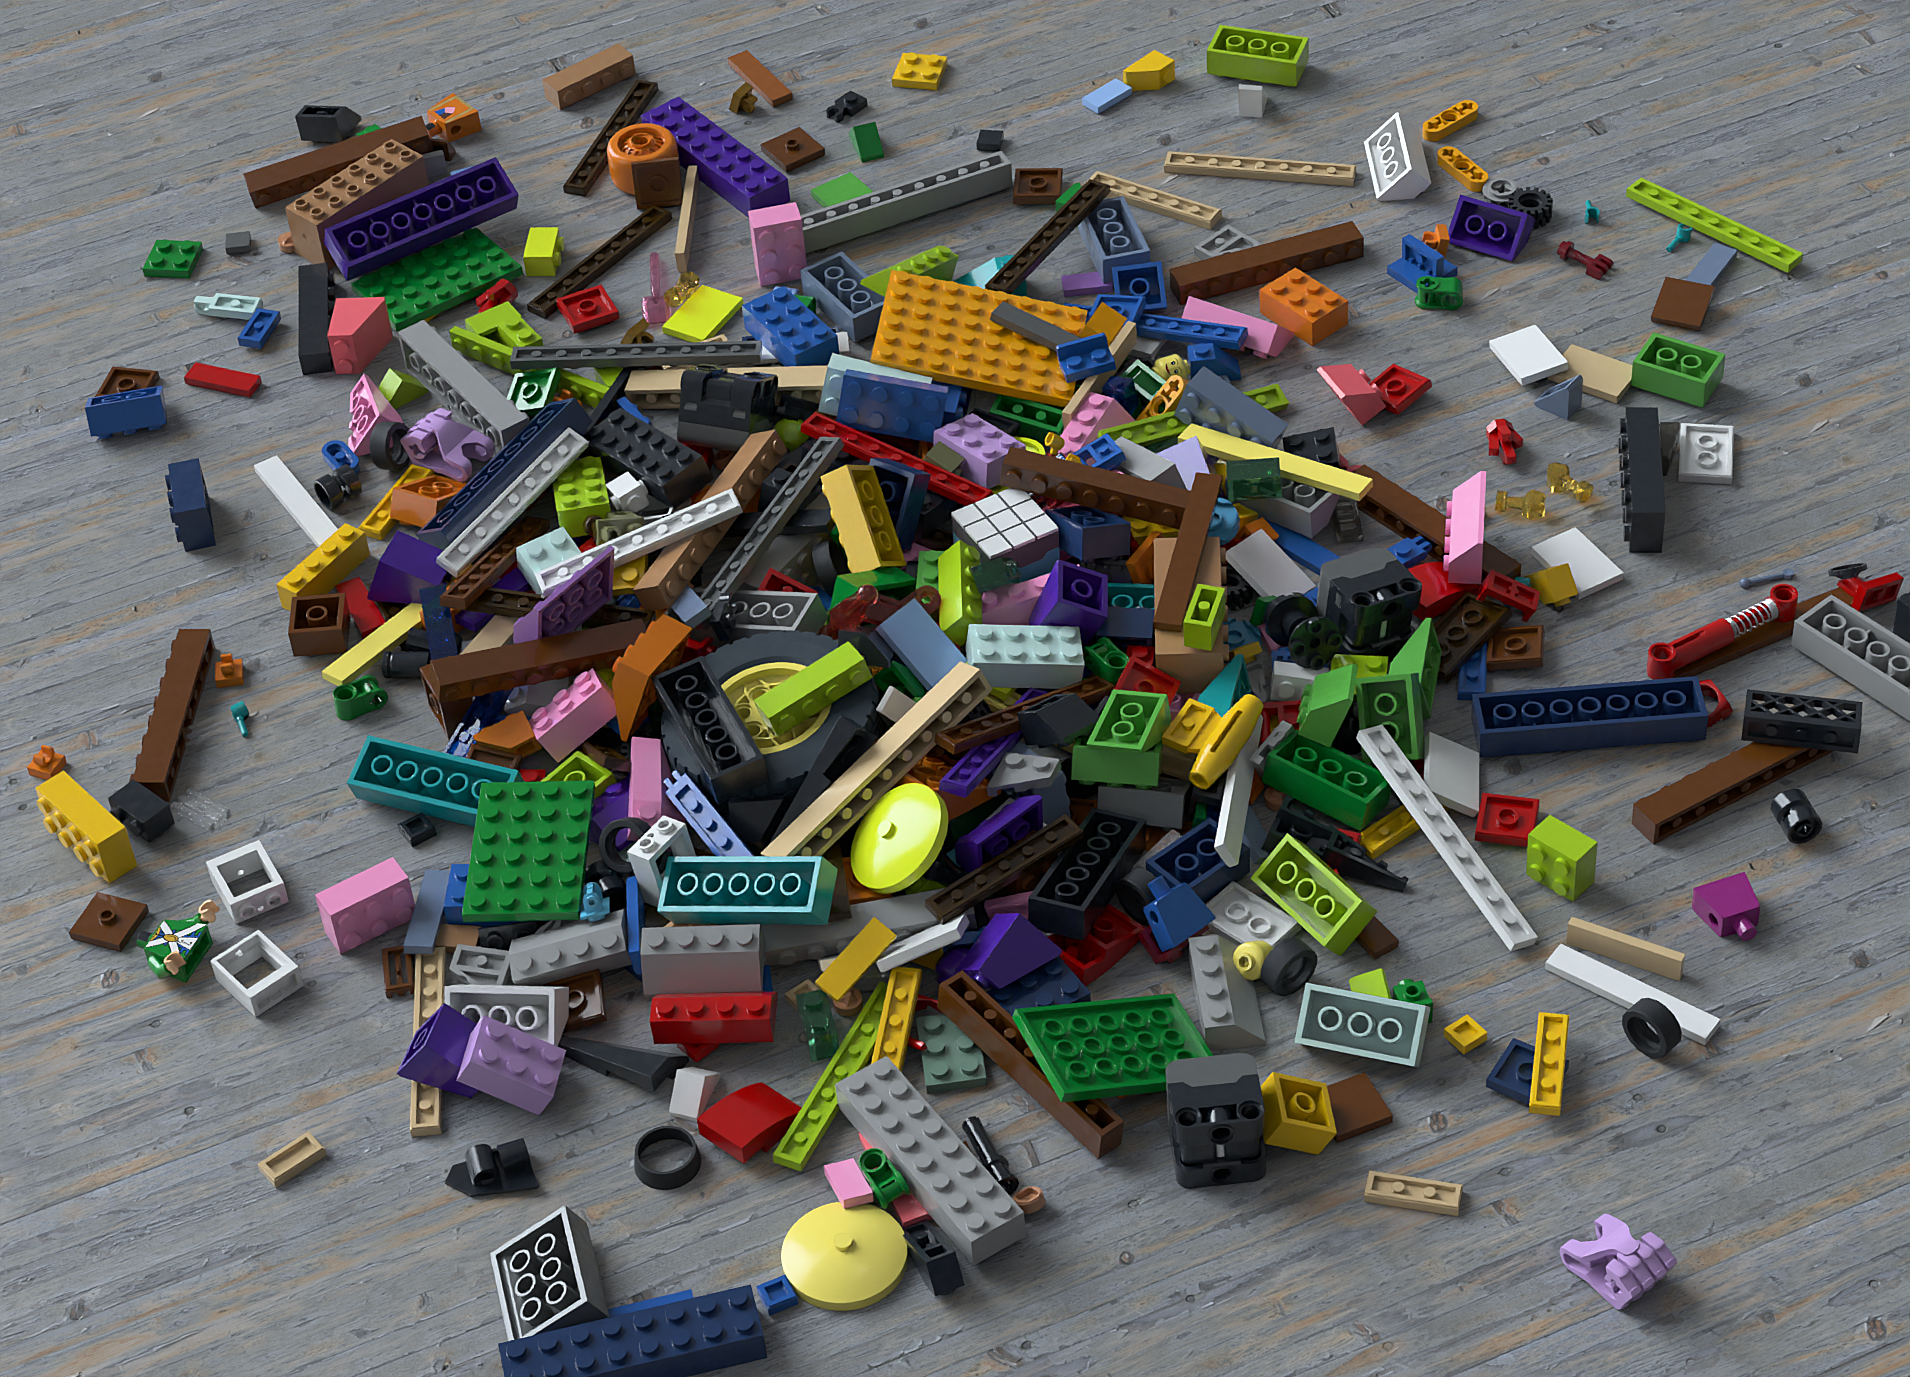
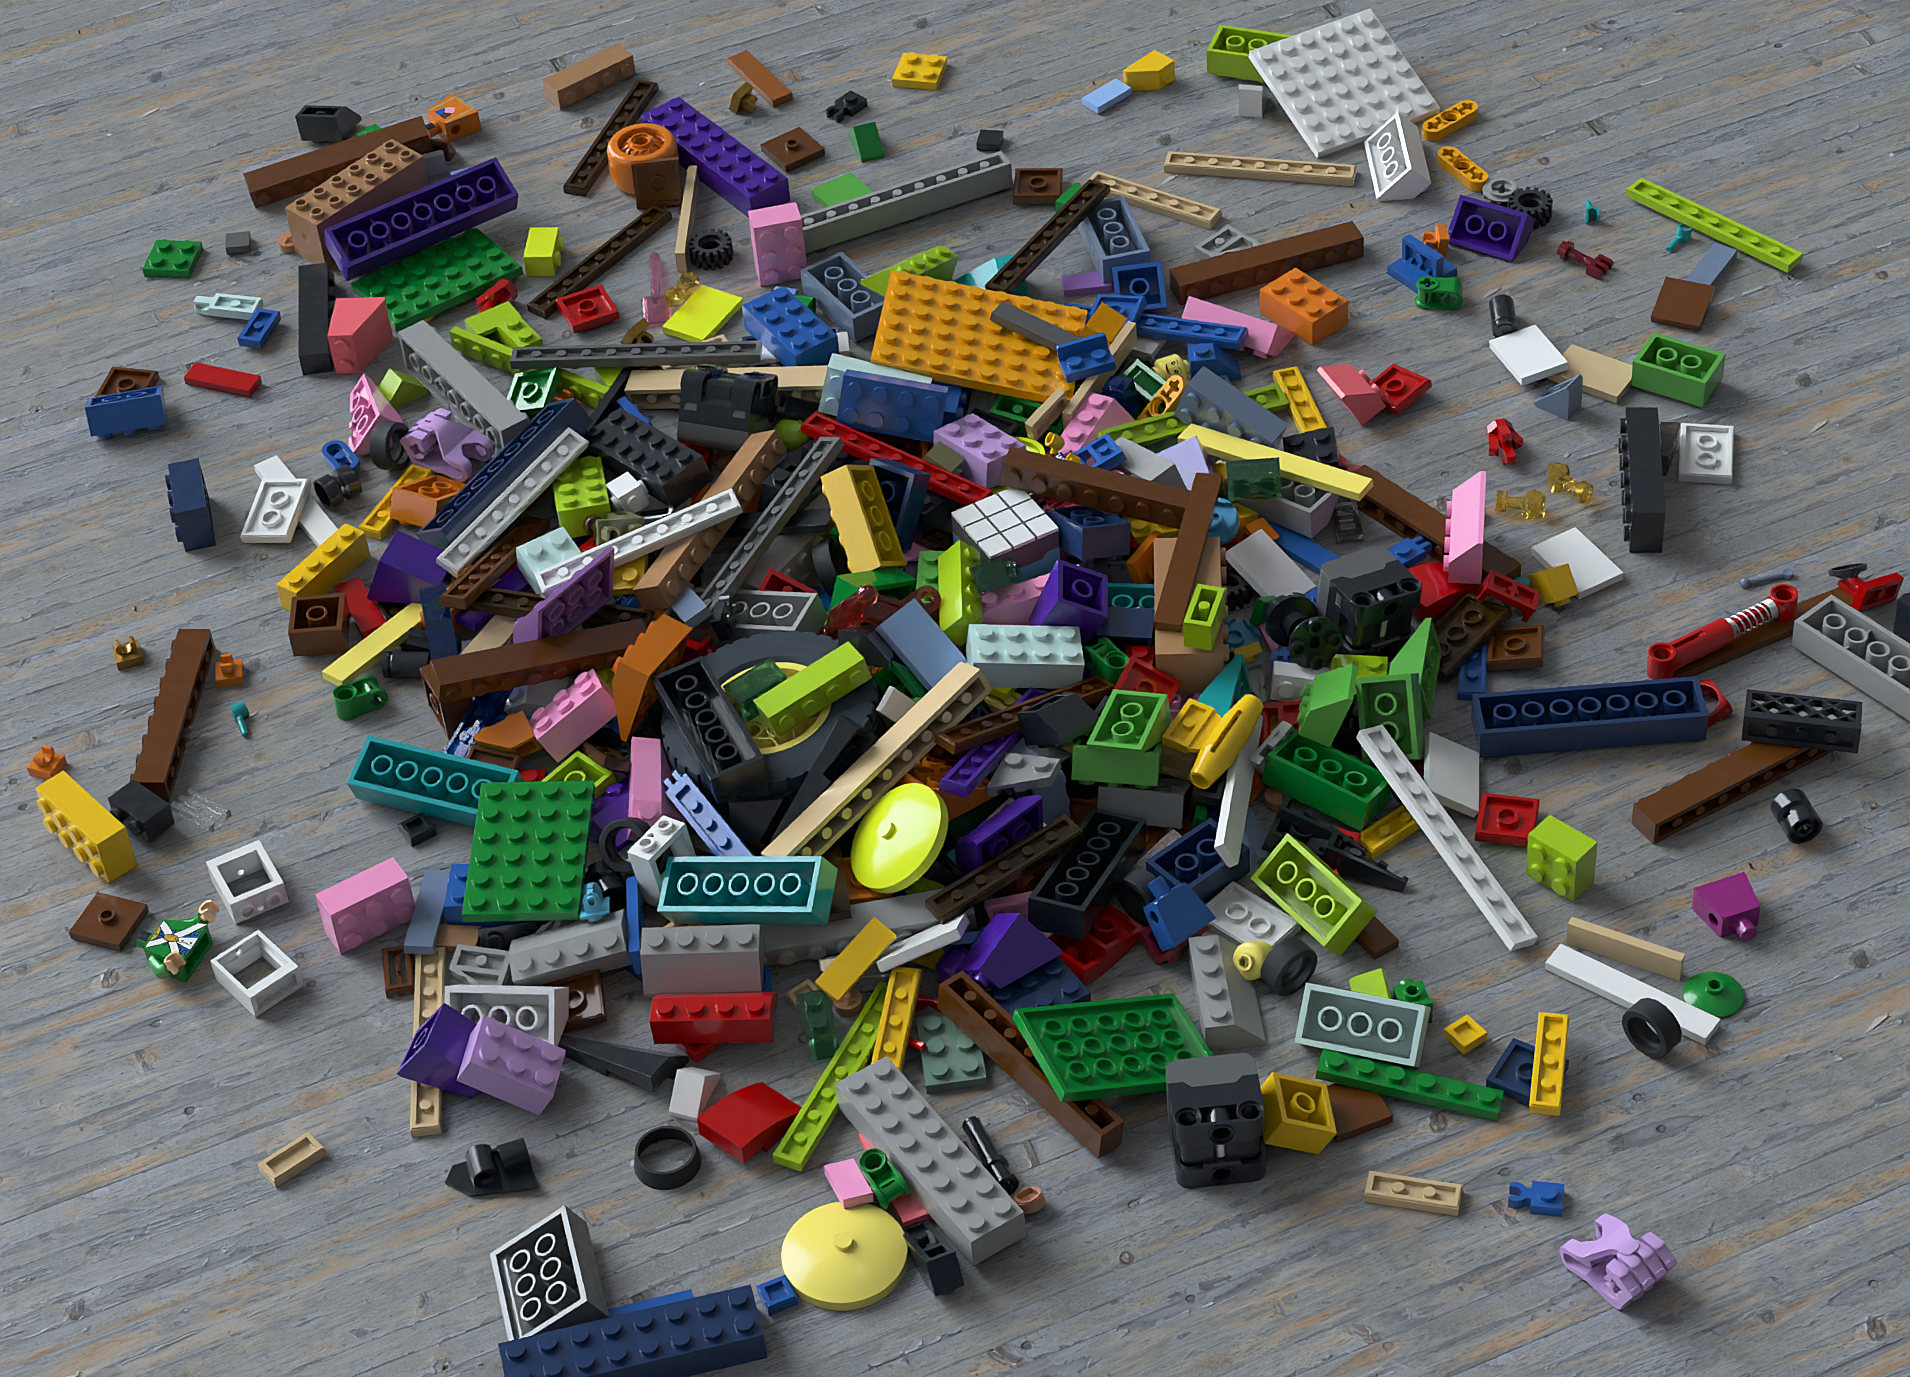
(127, 654): none -> pearl gold tile
(276, 511): none -> white tile
(711, 249): none -> black tyre
(751, 686): none -> clear green brick
(1046, 414): none -> tan tile
(1301, 403): none -> yellow tile
(1342, 82): none -> white plate
(1409, 1084): none -> green plate
(1502, 315): none -> black piece
(1542, 1198): none -> blue plate
(1714, 993): none -> green dish

